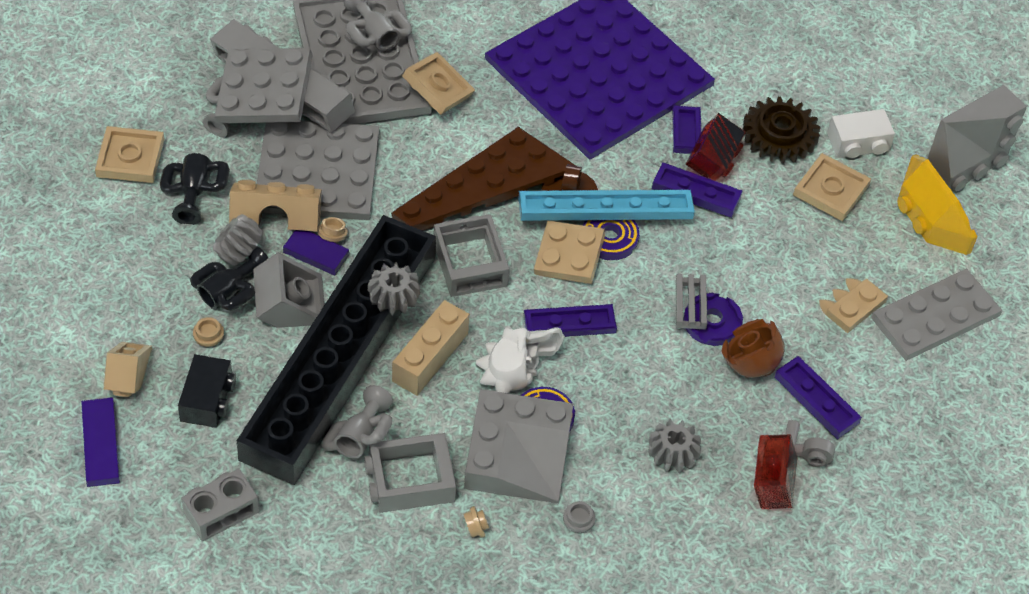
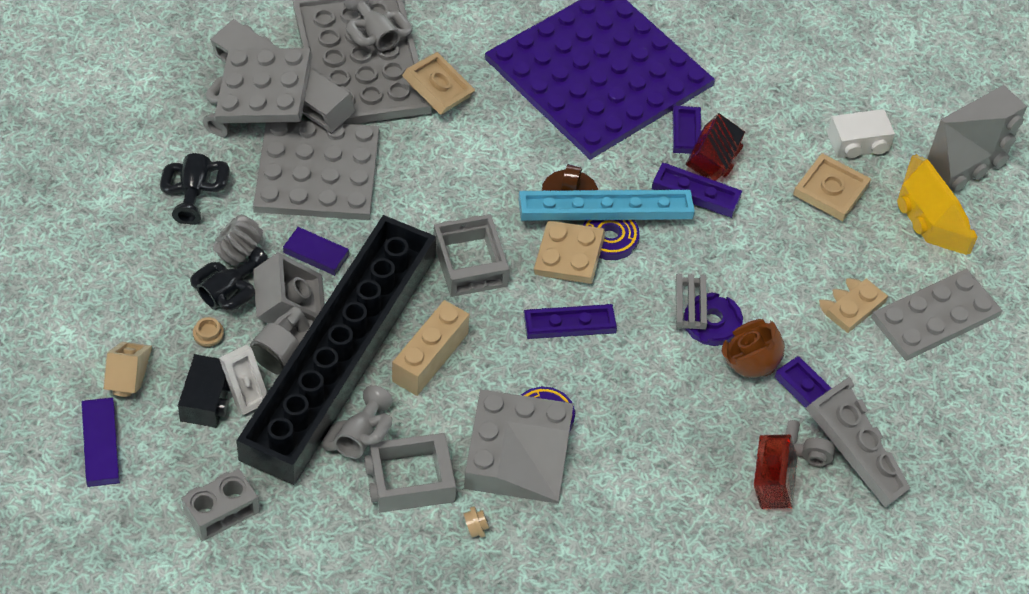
(129, 154): tan plate -> none
(244, 379): none -> white plate
(280, 339): none -> light grey piece
(300, 202): tan arch -> none
(332, 229): tan plate -> none
(394, 288): light grey gear -> none
(486, 179): reddish brown wing -> none
(515, 357): white head -> none
(579, 517): light grey plate -> none
(674, 445): light grey gear -> none
(781, 129): dark brown gear -> none
(849, 429): none -> light grey wing

